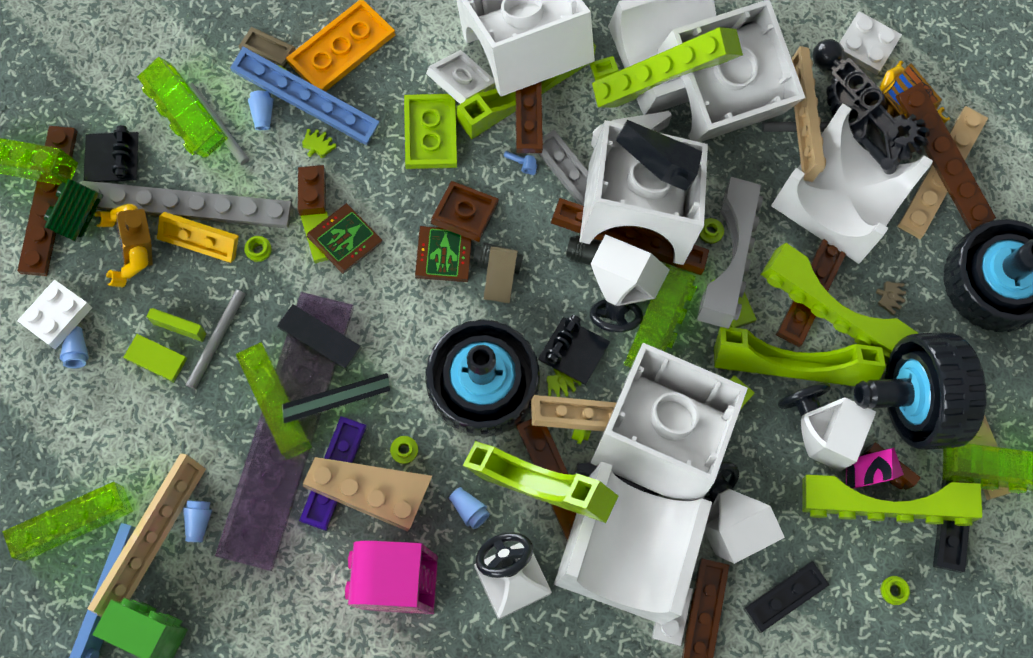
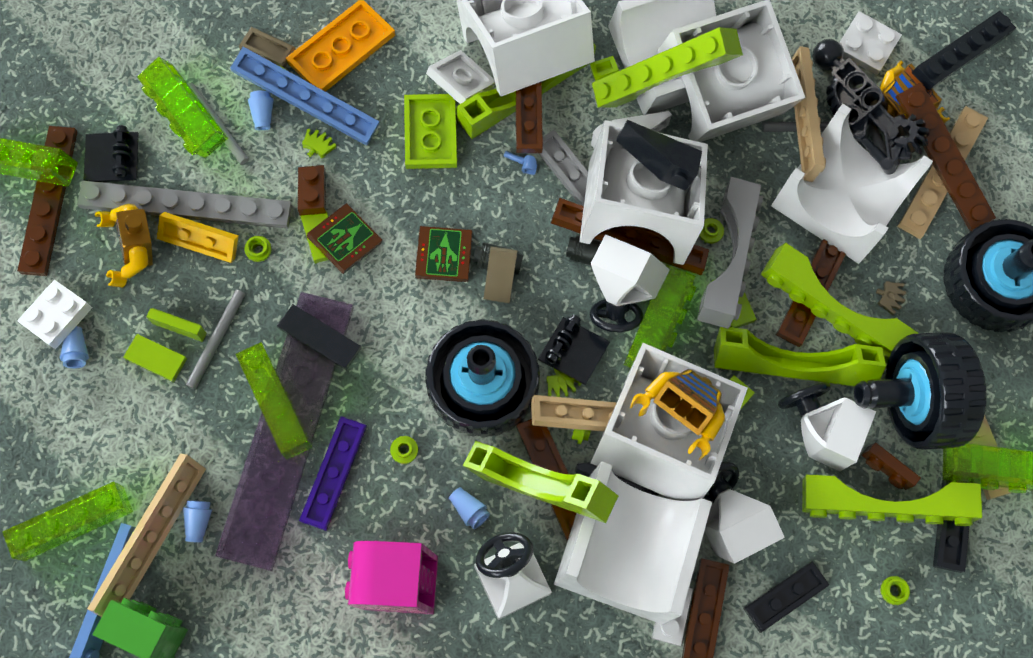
(72, 210): dark green brick -> none
(335, 398): sticker -> none
(376, 491): tan wedge -> none
(465, 211): reddish brown tile -> none
(688, 400): none -> torso
(873, 469): dark pink slope -> none
(963, 50): none -> black plate

